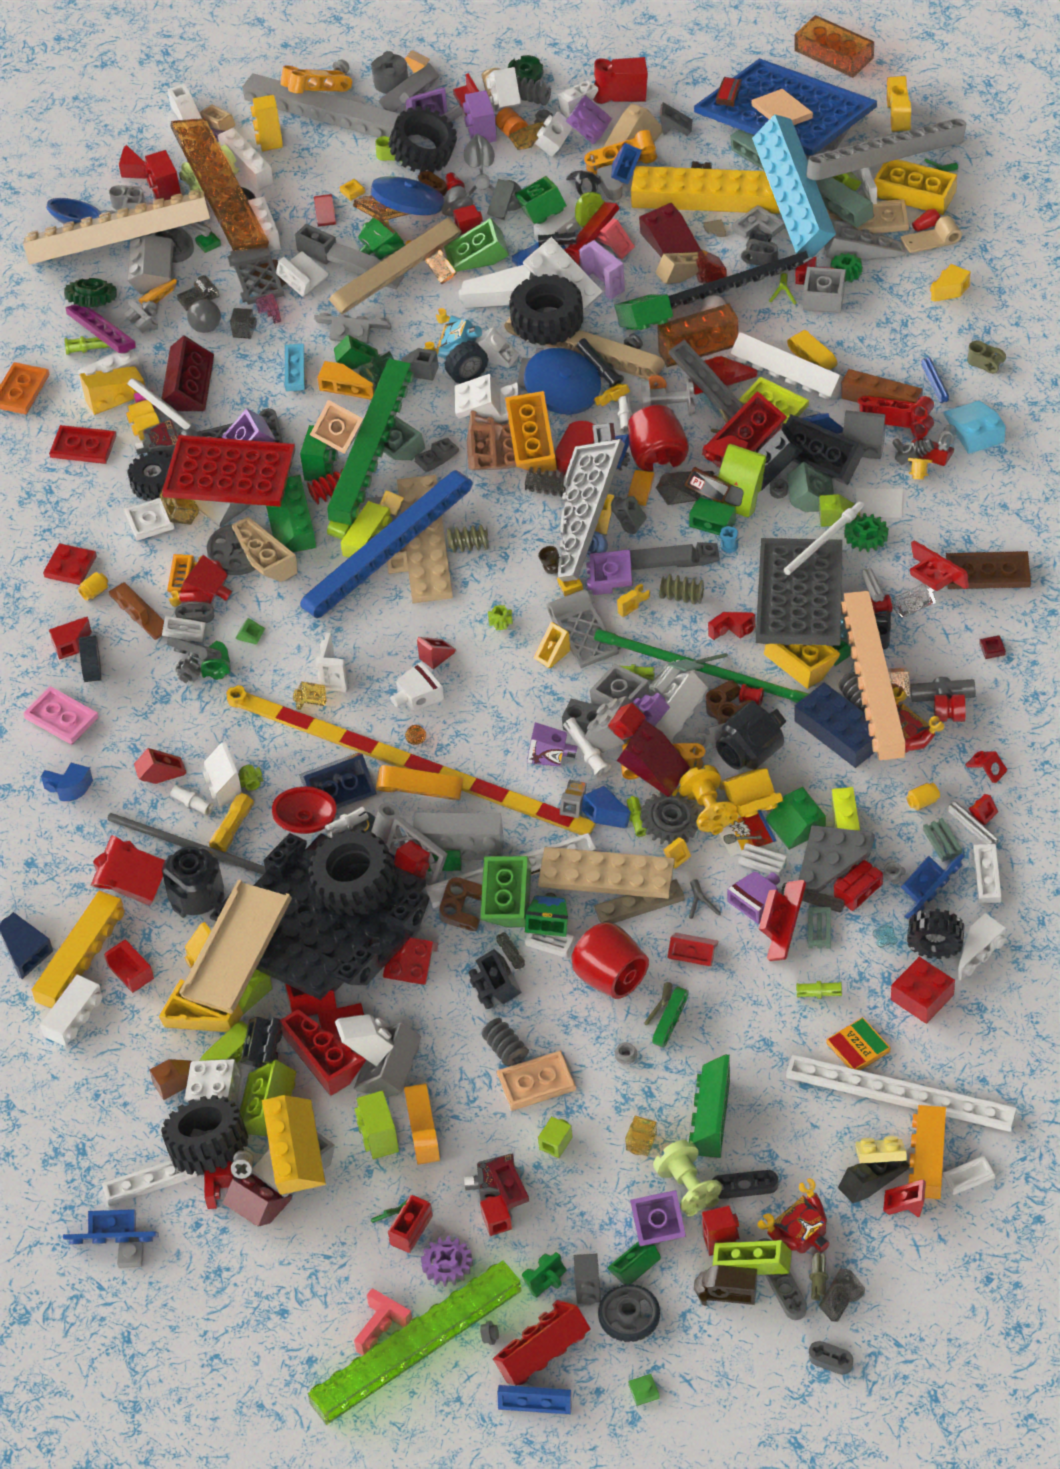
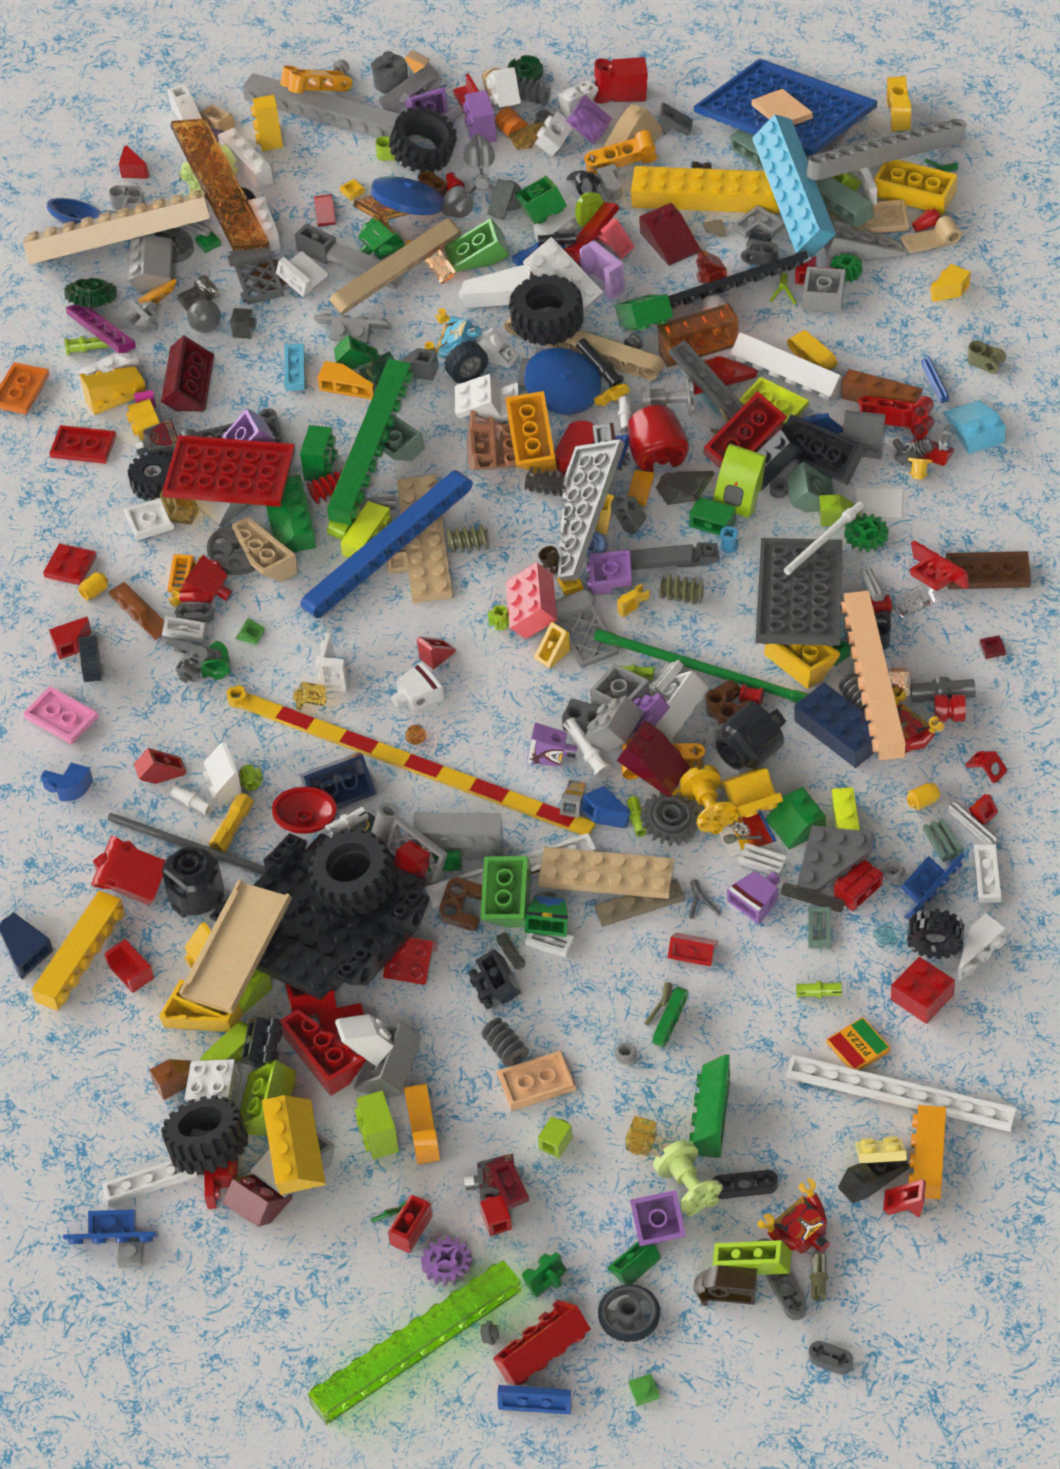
(71, 1010): white brick -> none
(160, 404): white tile -> none
(162, 175): red brick -> none
(244, 1166): light grey bush -> none
(268, 304): clear pink bracket -> none
(337, 427): light nougat slope -> none
(386, 1312): coral bracket -> none
(392, 501): yellow tile -> none
(418, 782): light orange beam -> none
(440, 453): dark grey slope -> none
(467, 218): red brick -> none
(531, 600): none -> coral brick
(587, 1278): dark grey brick -> none
(609, 960): red piece -> none
(625, 163): blue slope -> none
(627, 721): red brick -> none
(661, 383): orange tile -> none
(677, 267): tan slope -> none
(678, 851): yellow plate -> none
(687, 665): sand green piece -> none
(708, 485): slope -> none
(716, 450): red slope -> none
(719, 1227): red brick -> none
(728, 91): slope -> none
(737, 622): red slope -> none
(780, 918): red bracket -> none
(834, 46): clear orange brick -> none
(842, 1290): clear smoke plate -> none
(968, 1175): white tile -> none

